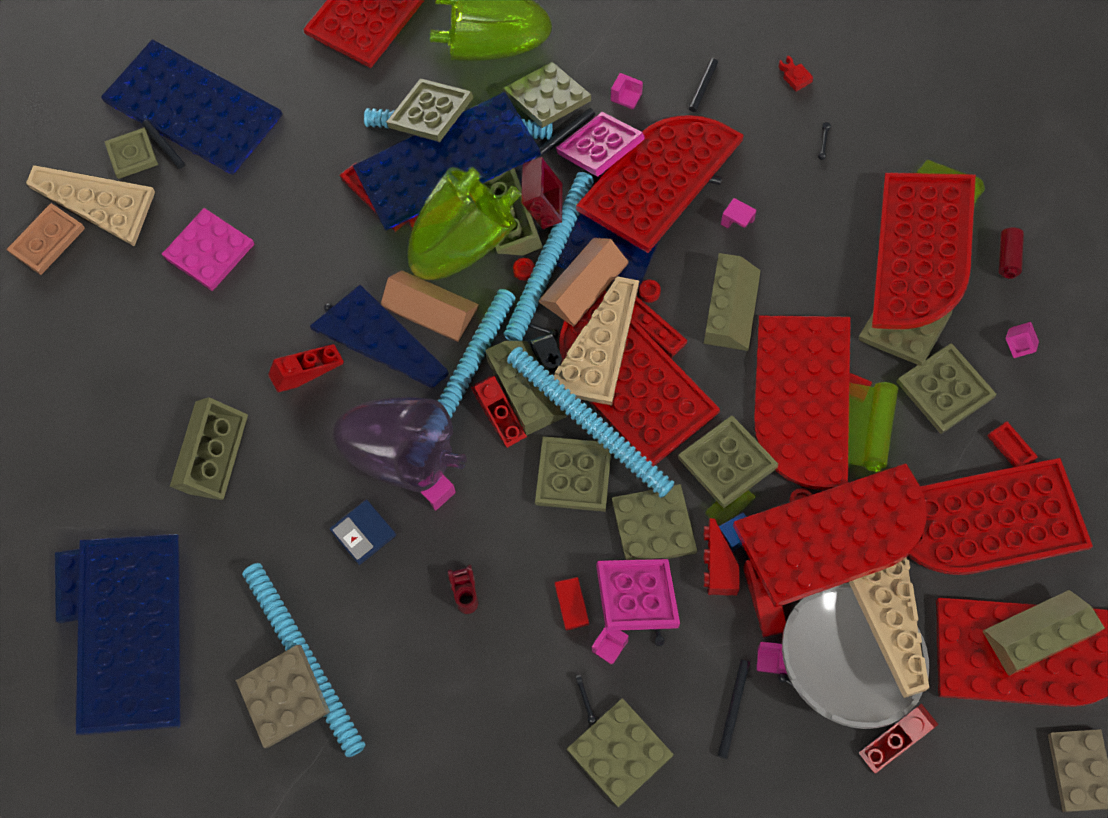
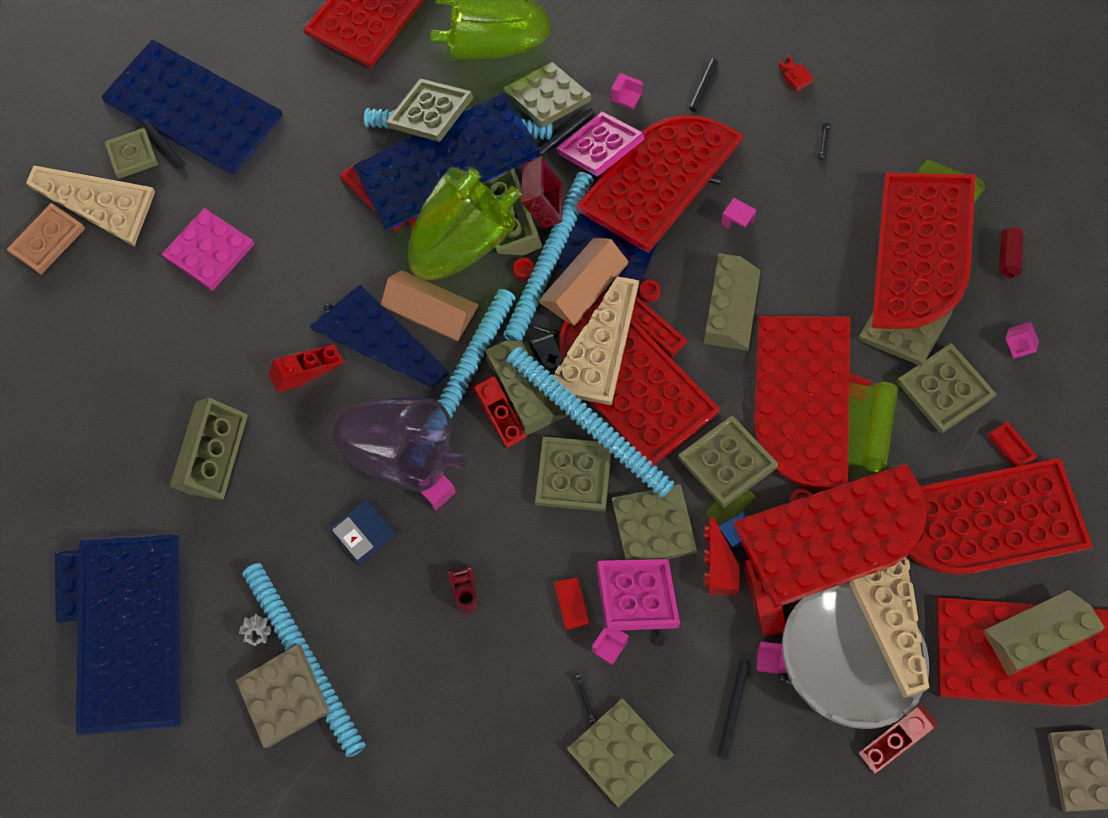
(255, 630): none -> light grey gear

